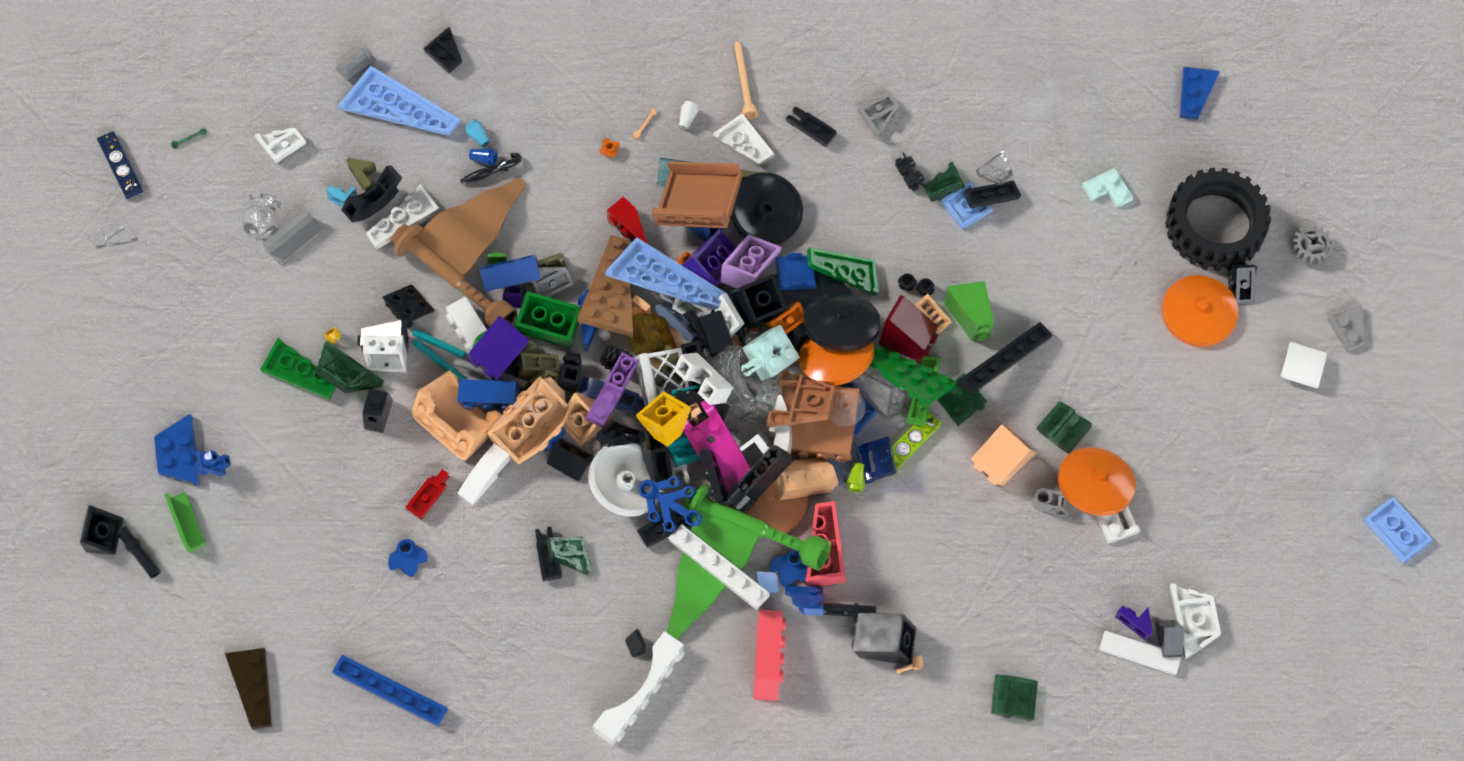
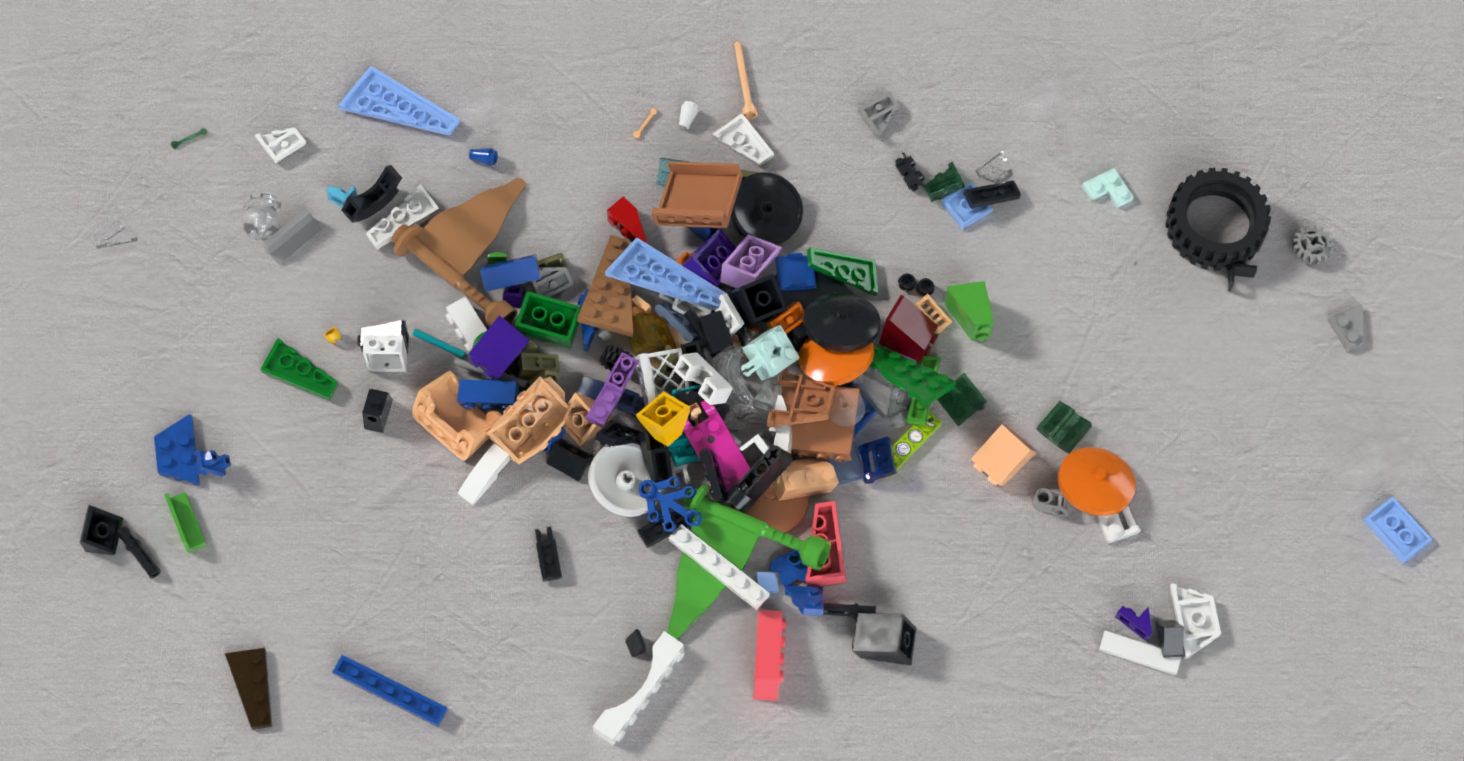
(120, 165): tile -> none
(345, 371): clear green wing -> none
(356, 64): light grey hinge -> none
(361, 170): olive slope -> none
(407, 304): black hinge -> none
(408, 560): blue plate -> none
(428, 495): red hinge -> none
(437, 359): teal bar -> none
(444, 51): black wing -> none
(477, 132): medium azure cone -> none
(485, 172): black piece -> none
(570, 372): black brick -> none
(570, 552): clear green wing -> none
(609, 152): orange plate -> none
(812, 126): black hinge -> none
(856, 479): lime cone -> none
(917, 664): light nougat hand -> none
(1005, 358): black plate -> none
(1014, 697): clear green slope -> none
(1195, 90): blue wing -> none
(1200, 311): orange dish -> none
(1244, 284): slope -> none
(1303, 365): white slope -> none

